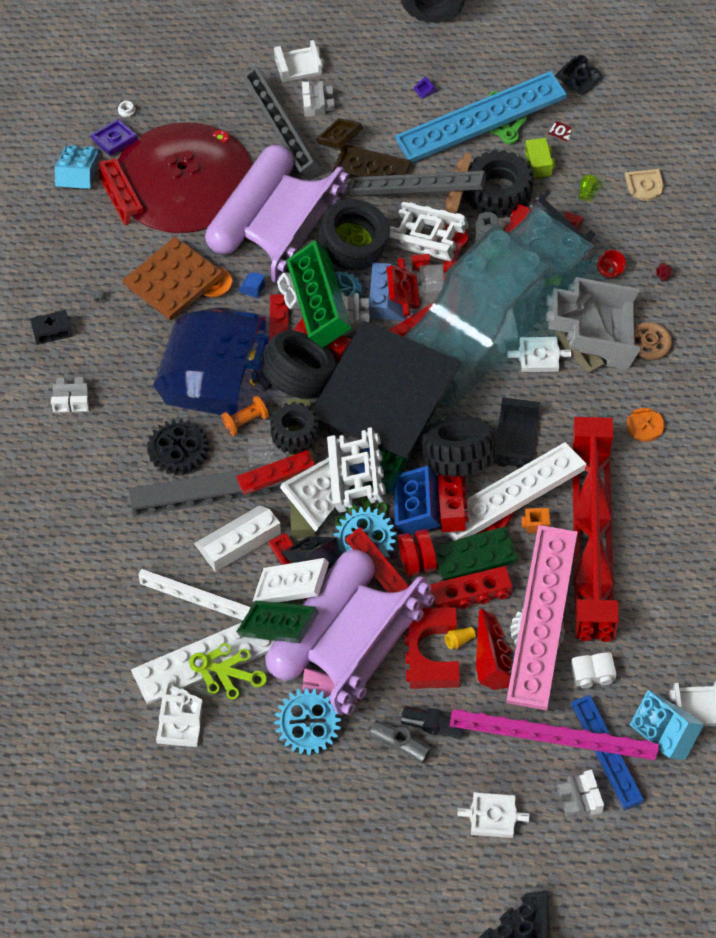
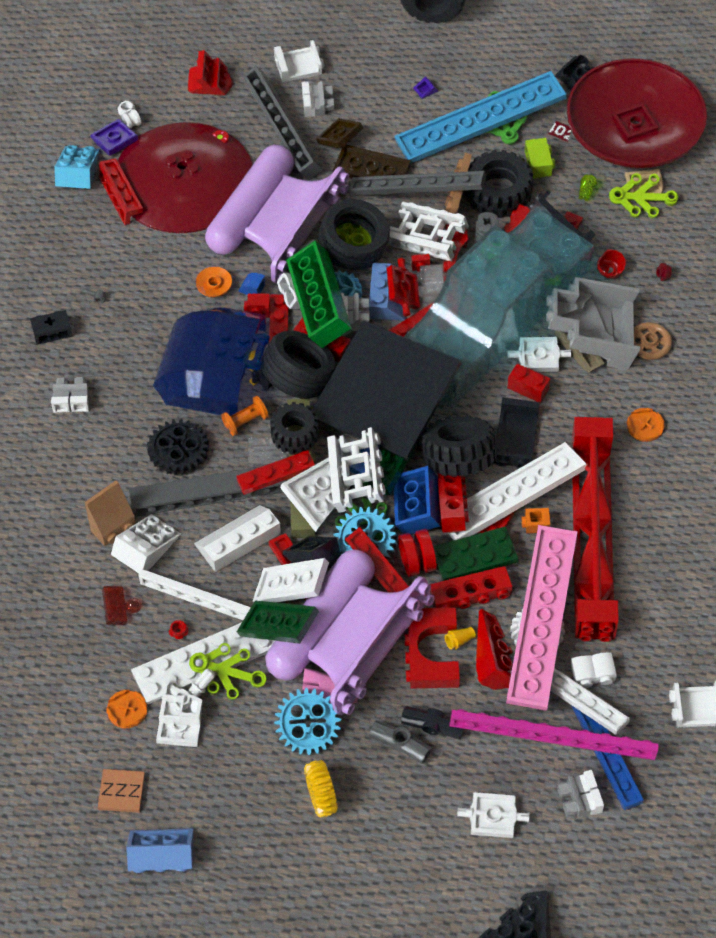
(109, 513): none -> medium nougat slope
(116, 607): none -> clear red plate
(121, 790): none -> nougat tile
(126, 709): none -> orange tile
(131, 119): none -> white wheel
(144, 543): none -> white slope
(160, 850): none -> medium blue slope
(172, 278): dark orange plate -> none
(178, 624): none -> red plate
(198, 686): none -> white axle
(209, 76): none -> red piece
(258, 304): none -> red brick
(320, 788): none -> yellow gear
(528, 383): none -> red brick
(588, 703): none -> white tile
(640, 90): none -> dark red dish
(641, 195): none -> lime plant
(666, 725): medium azure slope -> none

